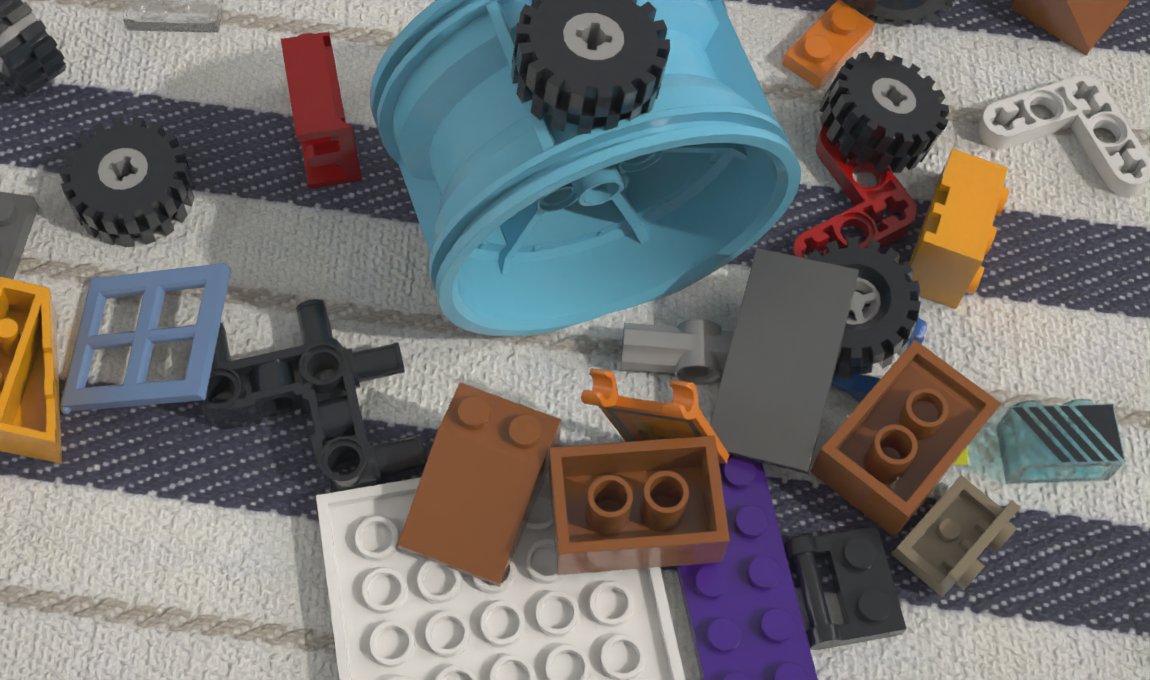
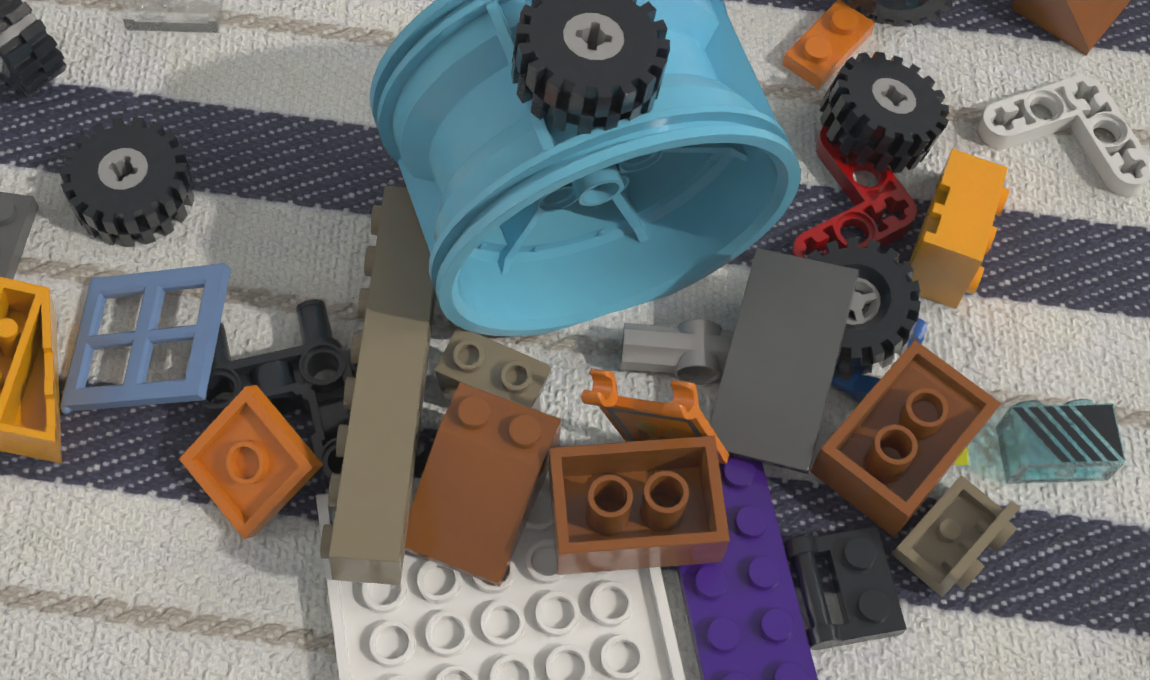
(250, 461): none -> orange plate
(318, 111): red window -> none
(384, 401): none -> dark tan brick
(491, 368): none -> dark tan bracket

